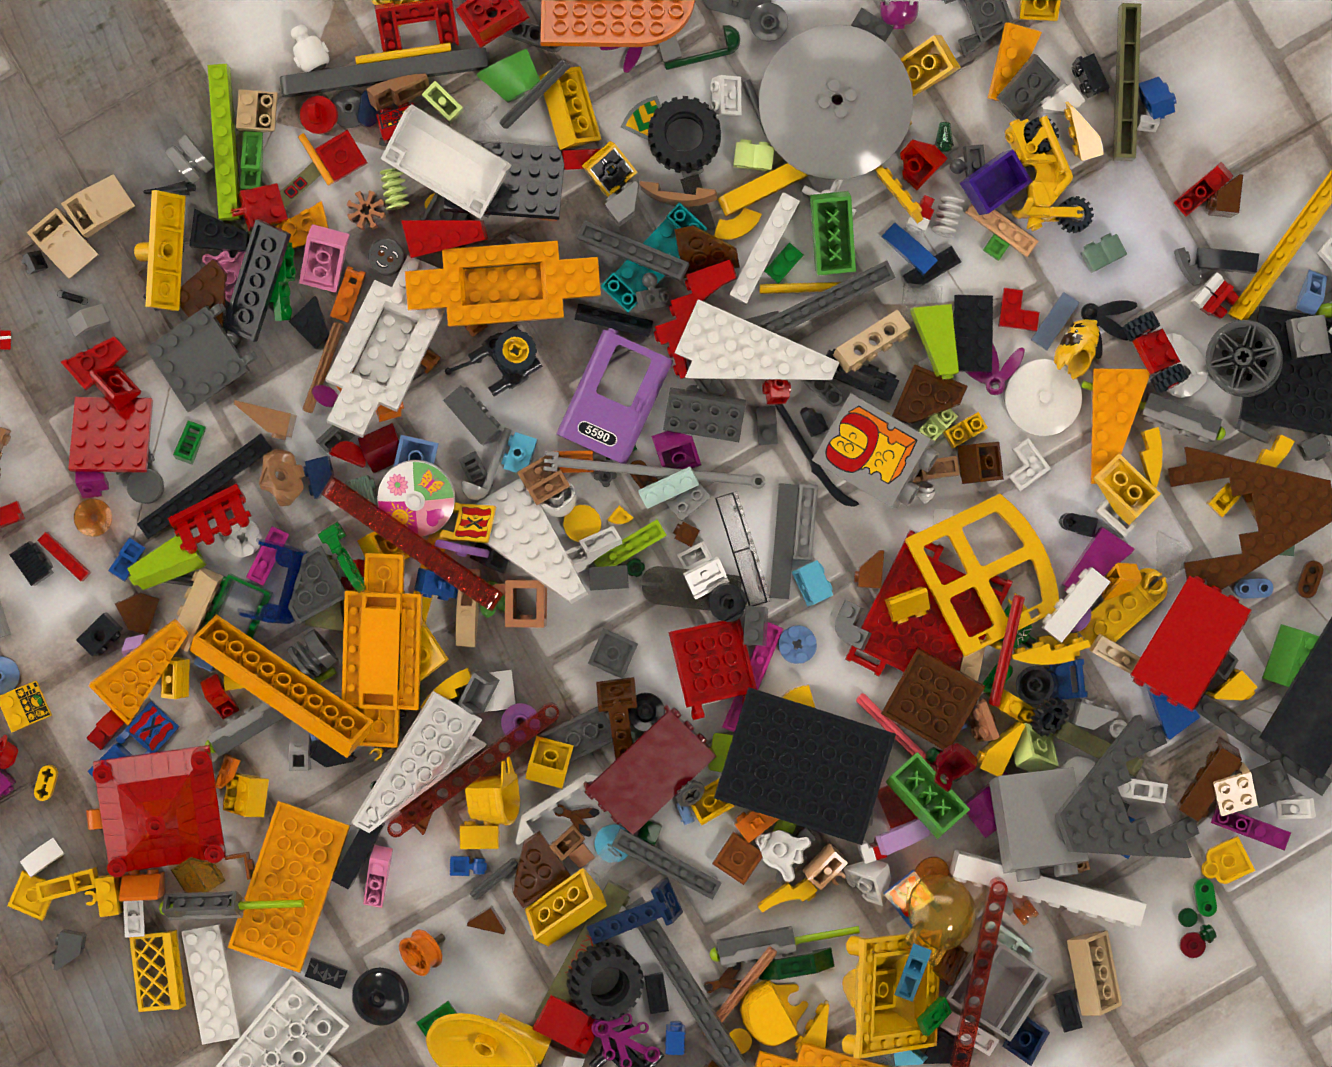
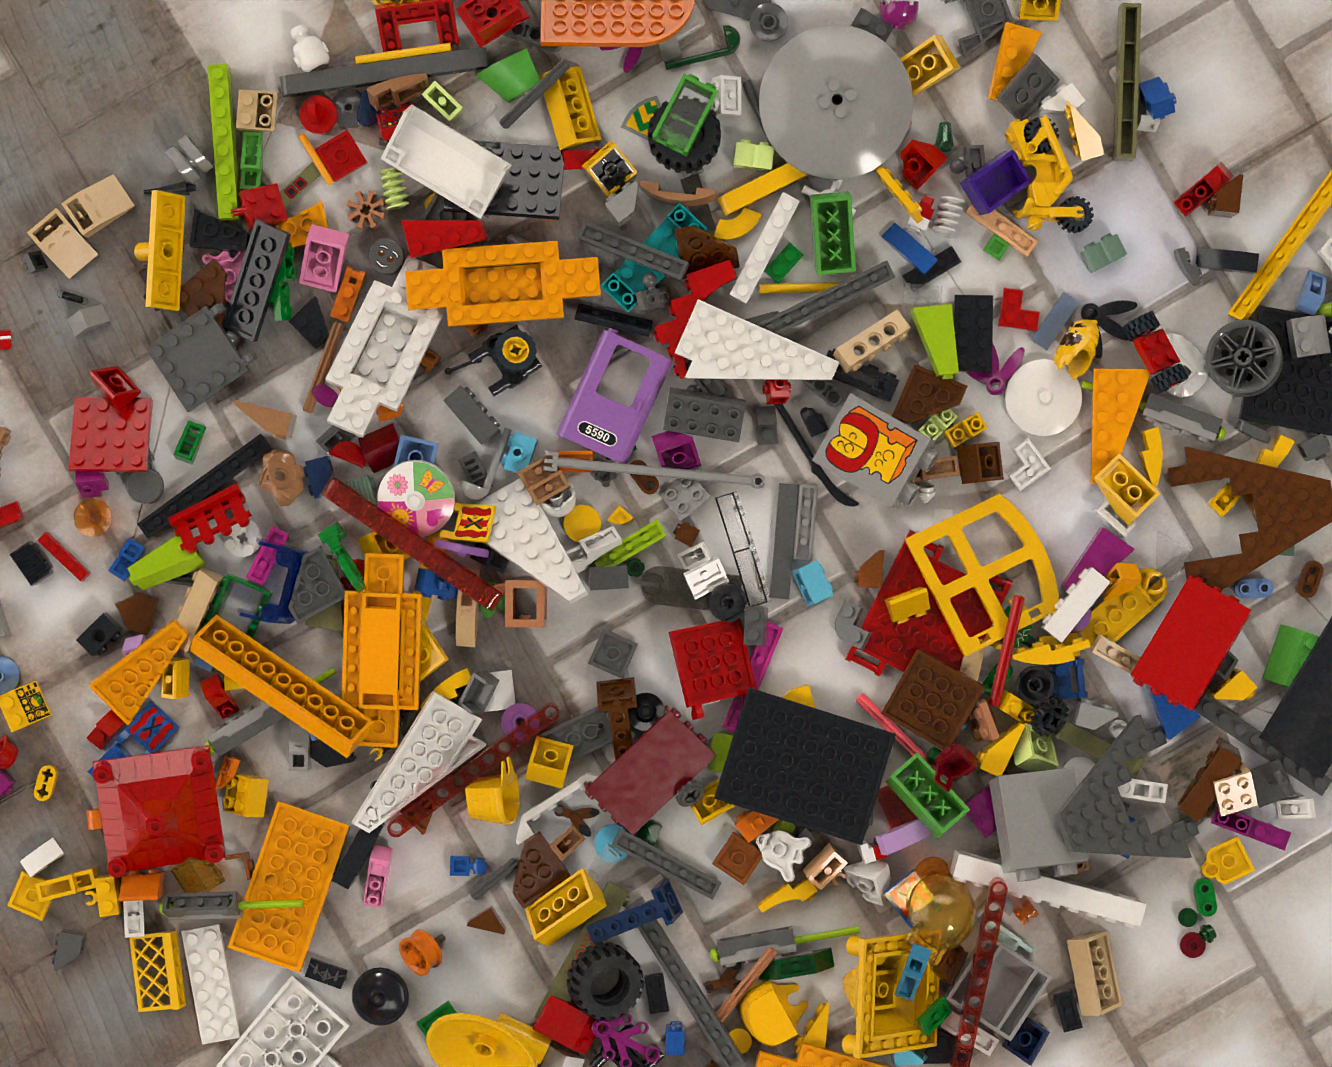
(100, 356): red wing -> none
(310, 656): dark grey wheel -> none
(479, 835): yellow brick -> none
(581, 855): nougat slope -> none
(668, 487): light aqua plate -> none
(685, 114): none -> clear door
(686, 814): medium blue pin -> none
(802, 654): medium blue plate -> none
(1081, 524): black piece -> none
(1089, 75): black bracket -> none
(1213, 294): hips -> none

